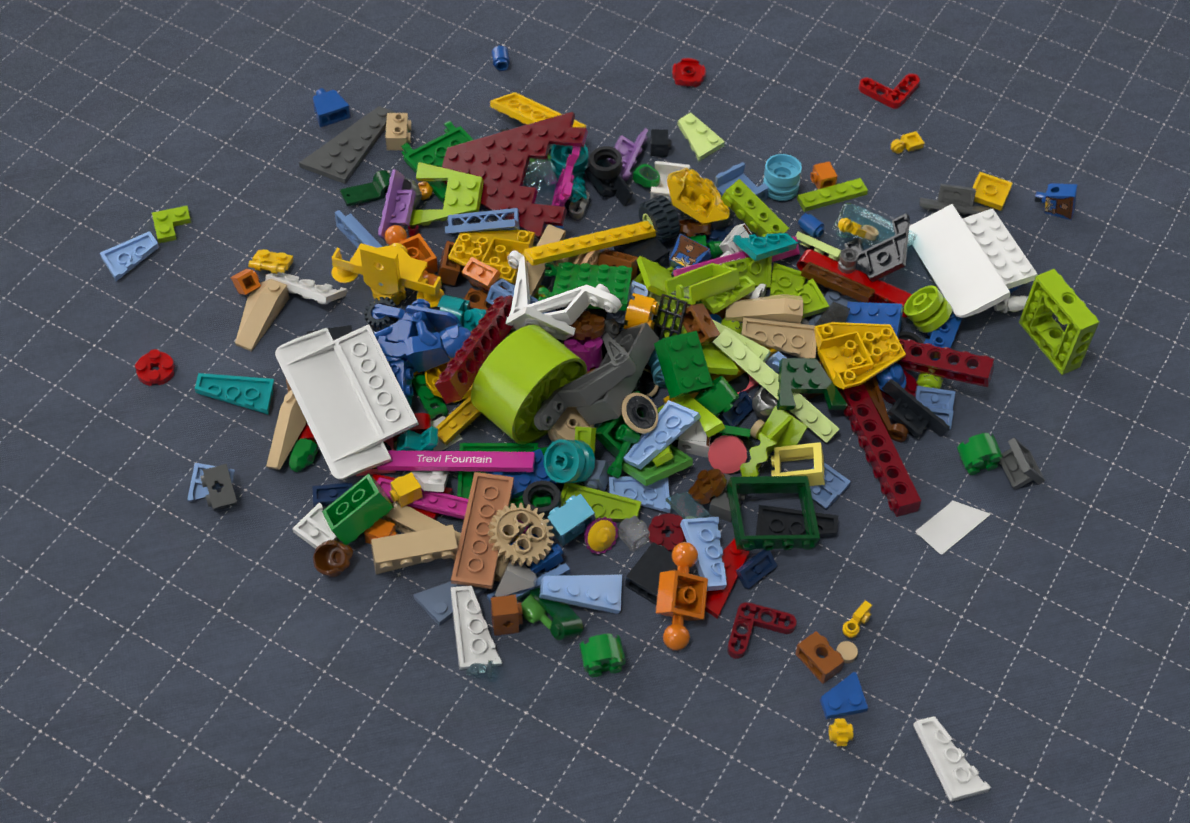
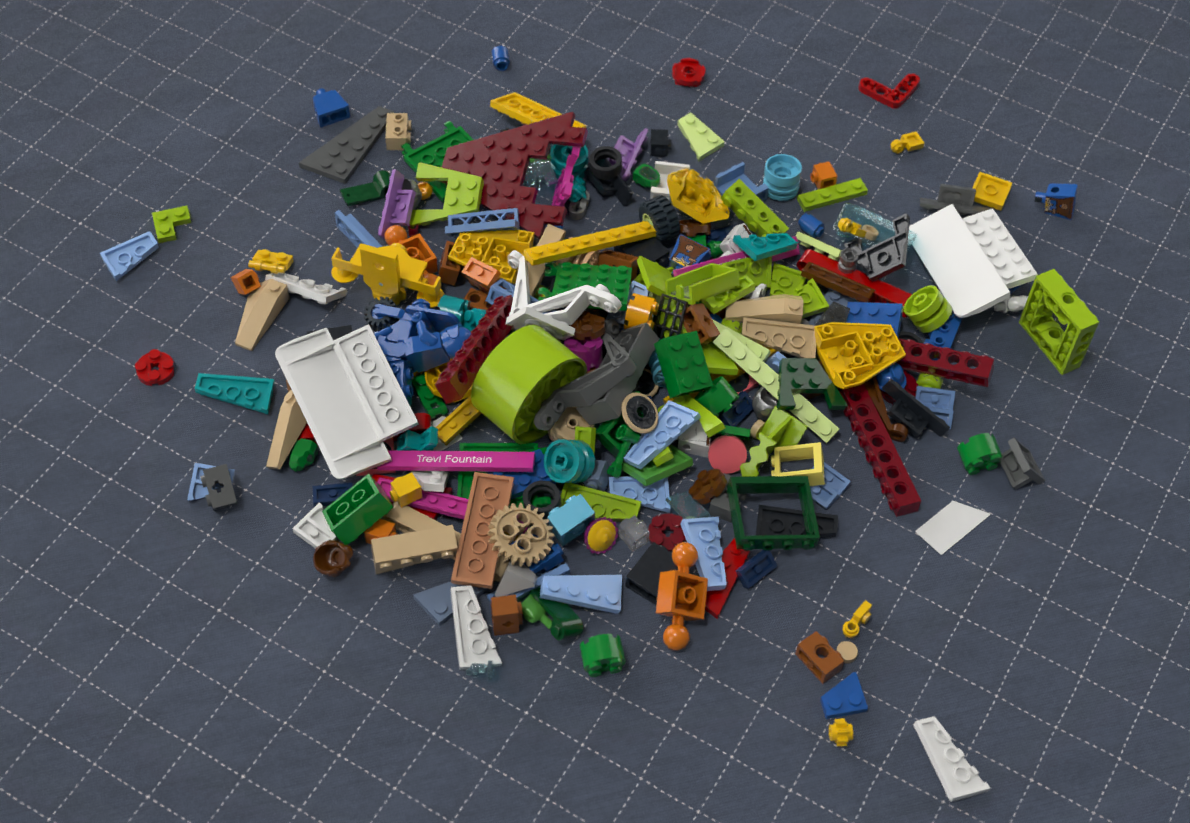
(750, 621): dark red beam -> none

